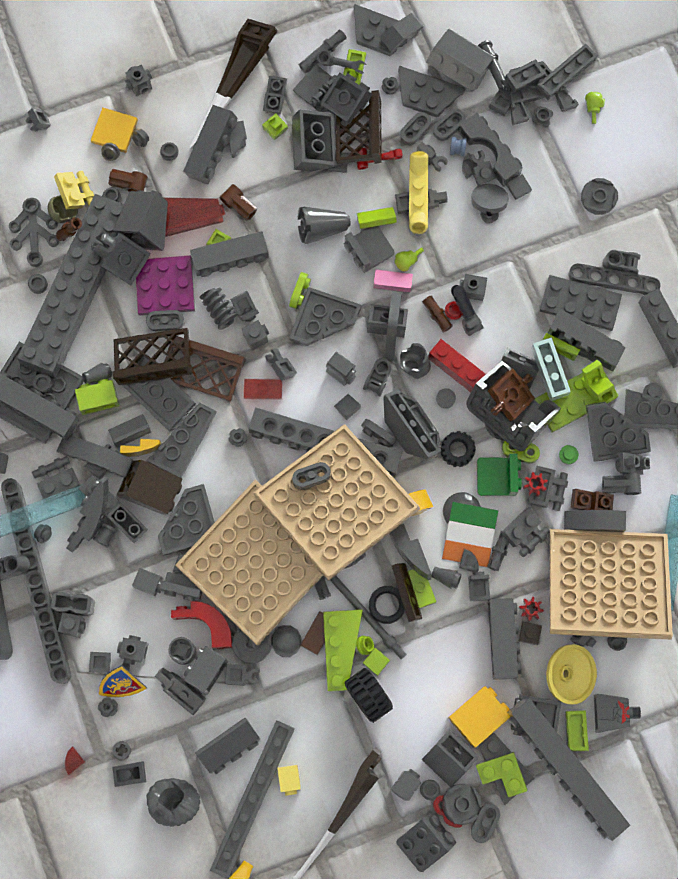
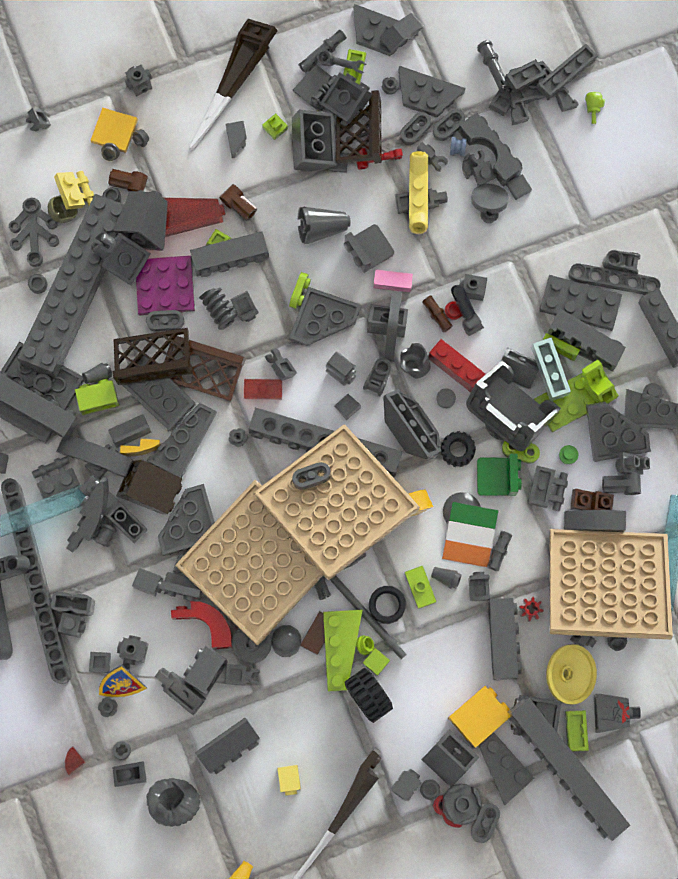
(42, 533): dark grey plate -> none
(68, 229): reddish brown pin -> none
(169, 151): dark grey plate -> none
(182, 650): dark grey wheel -> none
(210, 144): dark grey brick -> none
(252, 799): dark grey plate -> none
(255, 334): dark grey brick -> none
(275, 94): dark grey slope -> none
(376, 217): lime tile -> none
(385, 438): dark grey plate -> none
(405, 259): lime piece -> none
(406, 592): dark brown tile -> none
(410, 551): dark grey slope -> none
(426, 842): dark grey bracket -> none
(460, 59): dark grey slope -> none
(469, 561): dark grey tile -> none
(505, 768): lime plate -> none
(511, 394): reddish brown plate -> none
(521, 527): dark grey plate -> none
(529, 485): red gear -> none
(530, 633): dark brown plate -> none
(543, 111): dark grey plate -> none
(599, 196): dark grey tile -> none

